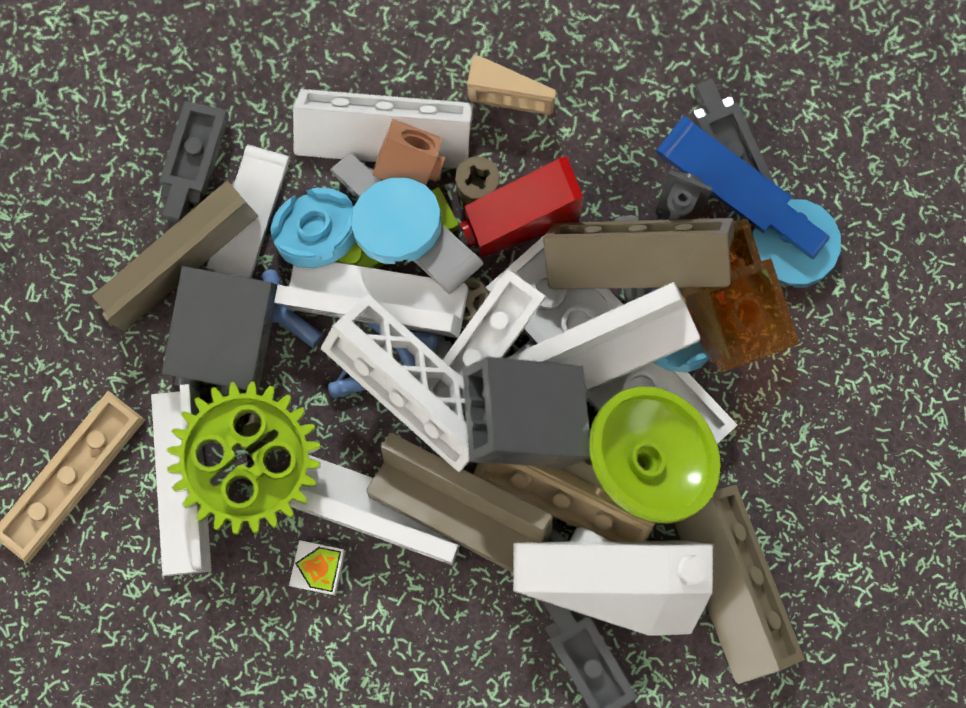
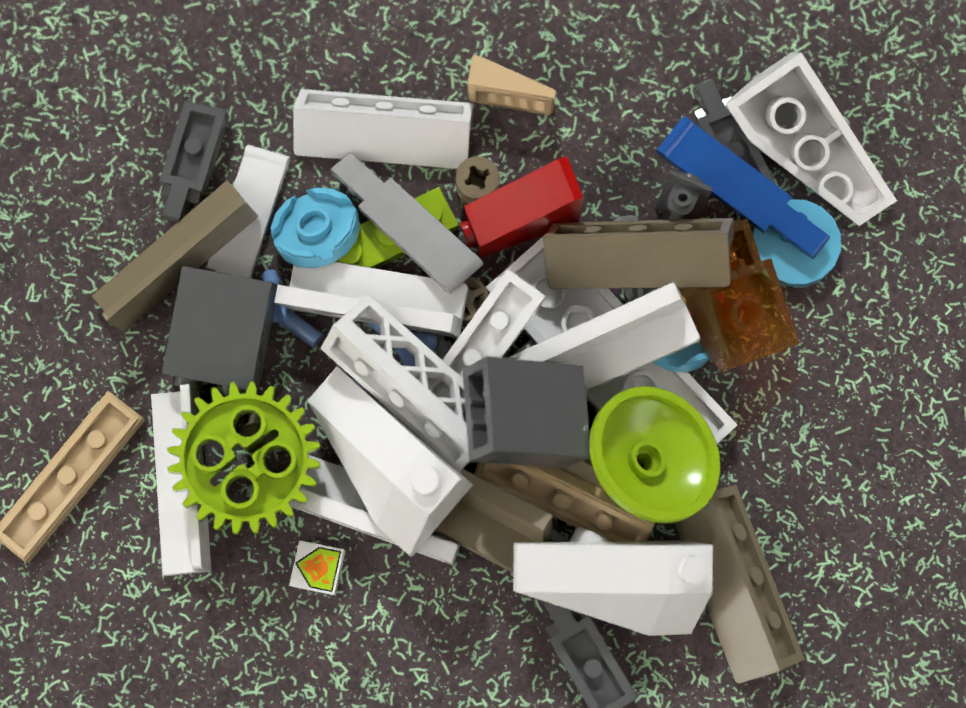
(392, 468): none -> white wedge
(396, 220): medium azure tile -> none
(409, 154): nougat brick -> none
(803, 131): none -> white wedge

